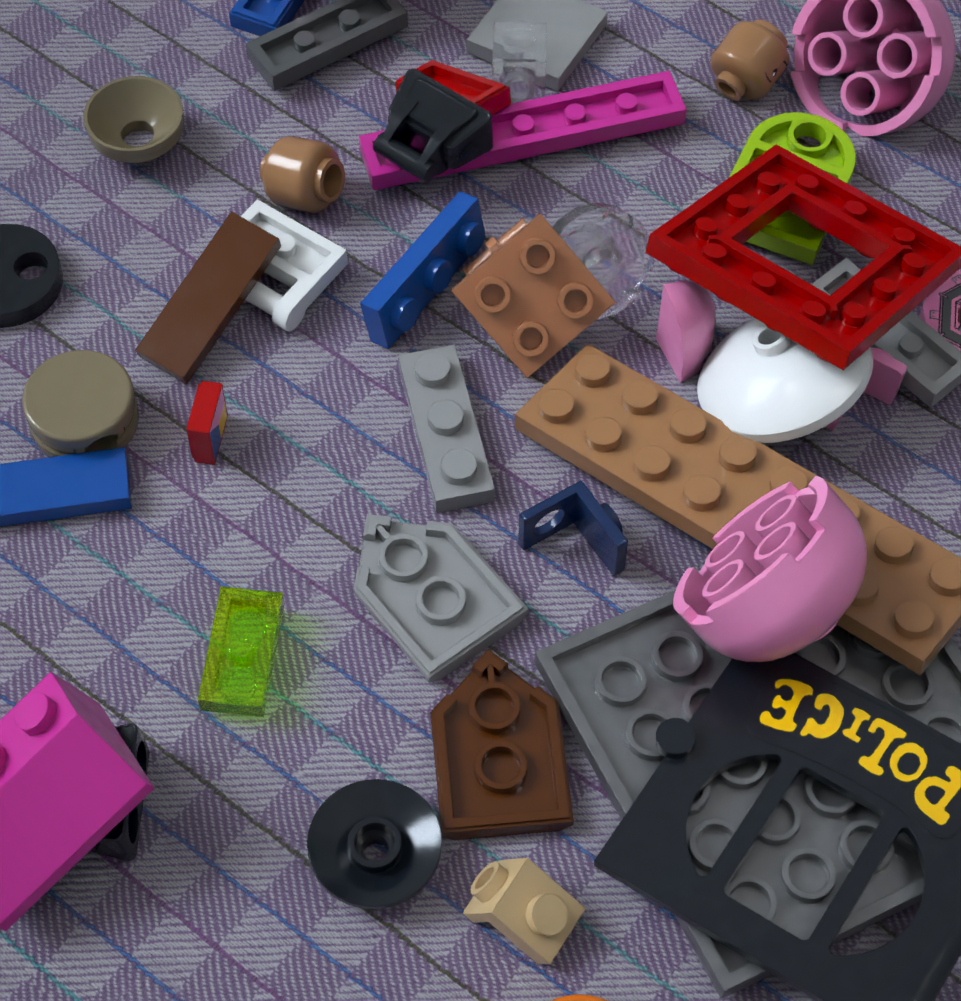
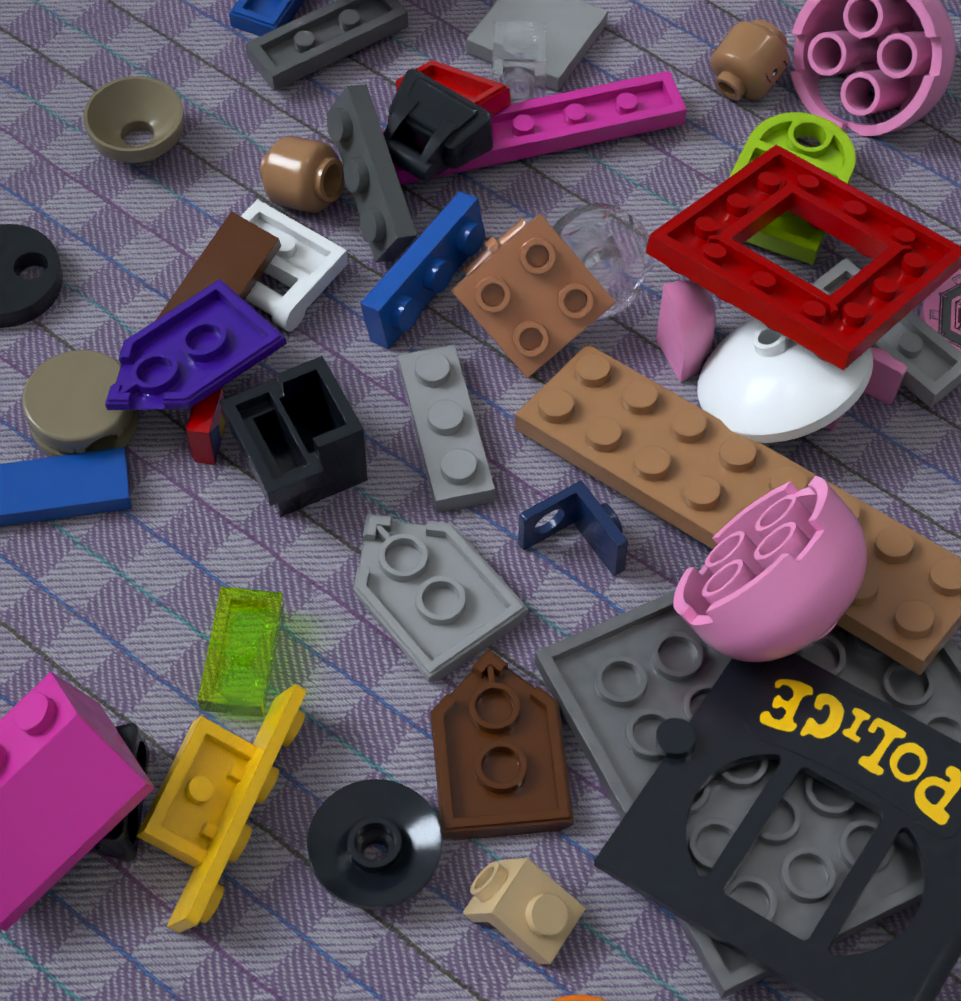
(192, 352): none -> dark purple tile
(209, 798): none -> yellow bracket
(298, 436): none -> black plate
(370, 174): none -> dark grey plate

